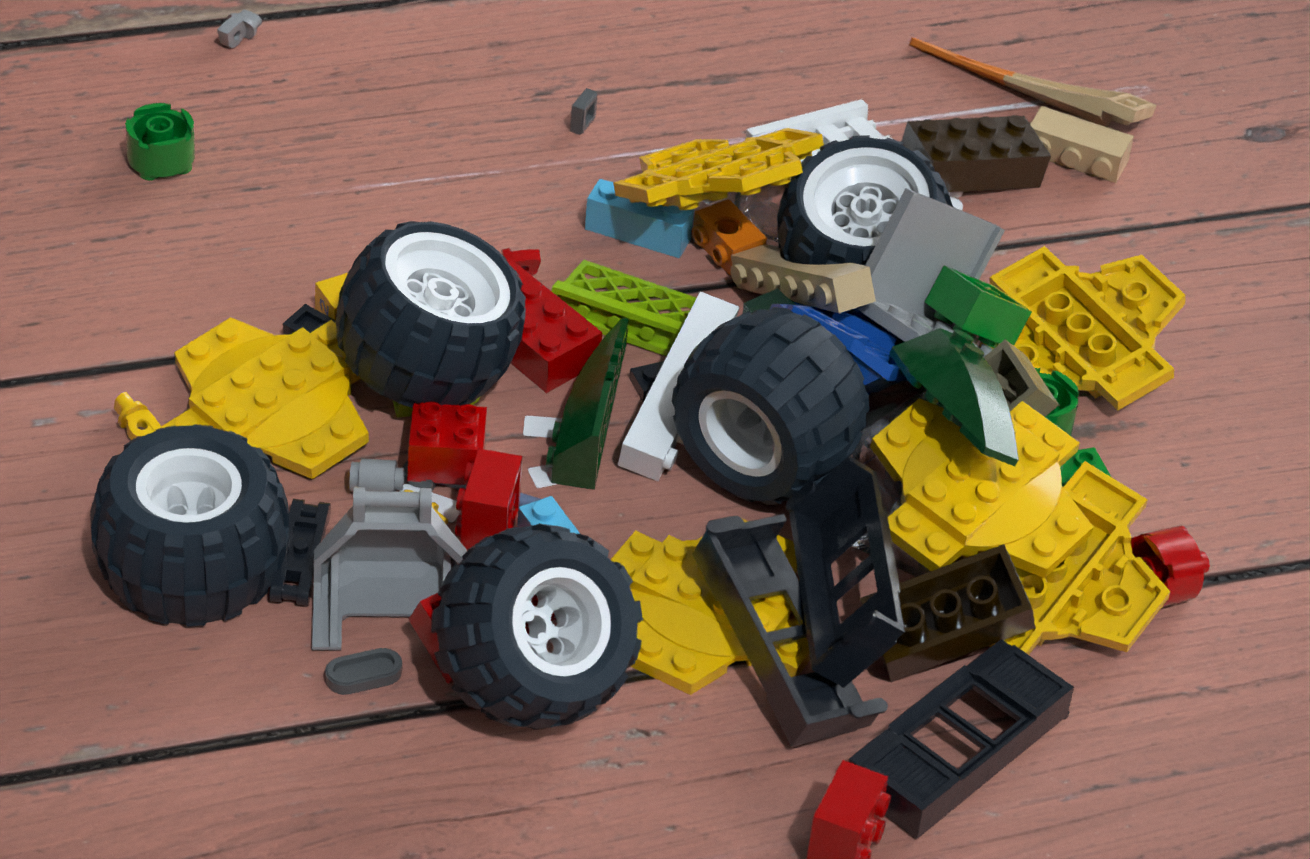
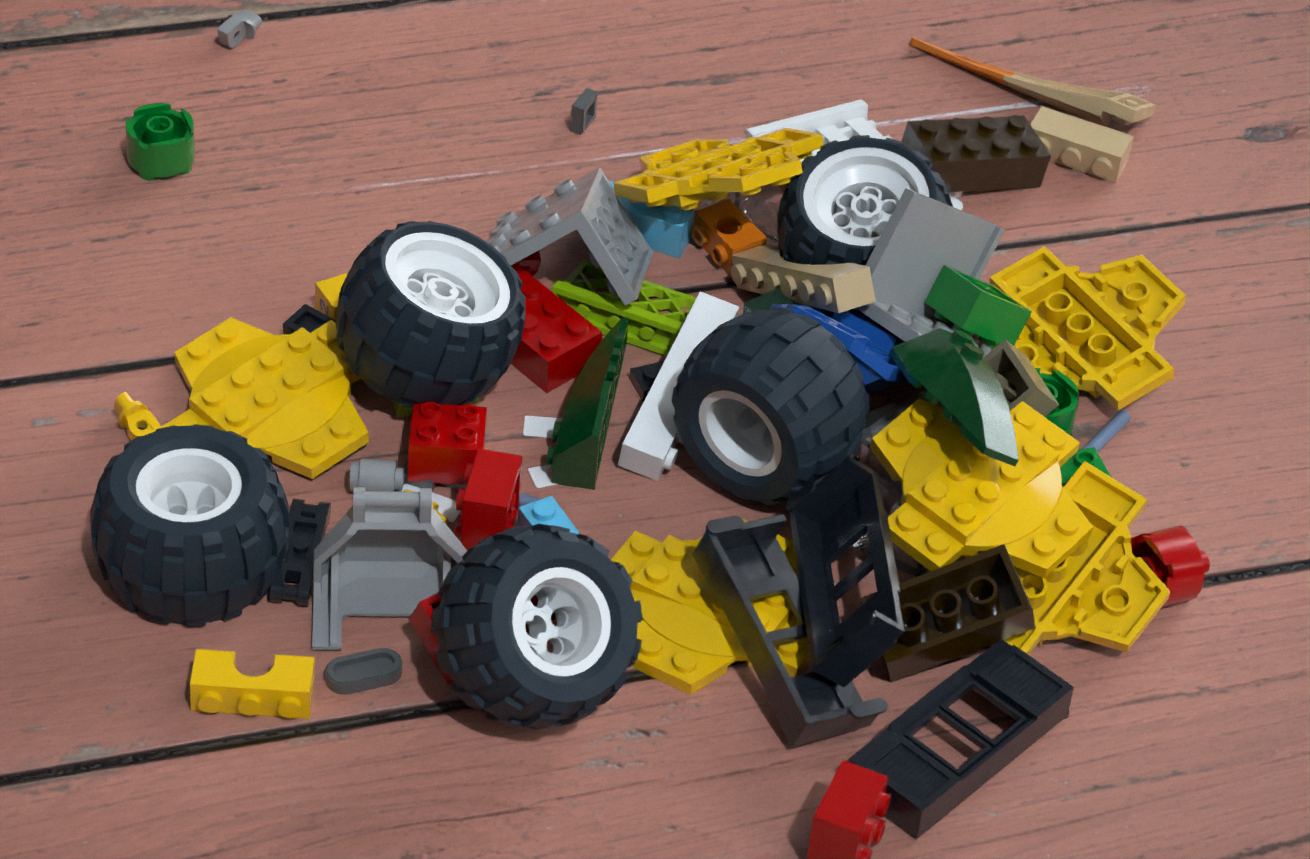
(281, 692): none -> yellow arch
(599, 218): none -> light grey bracket
(1109, 430): none -> sand blue bar

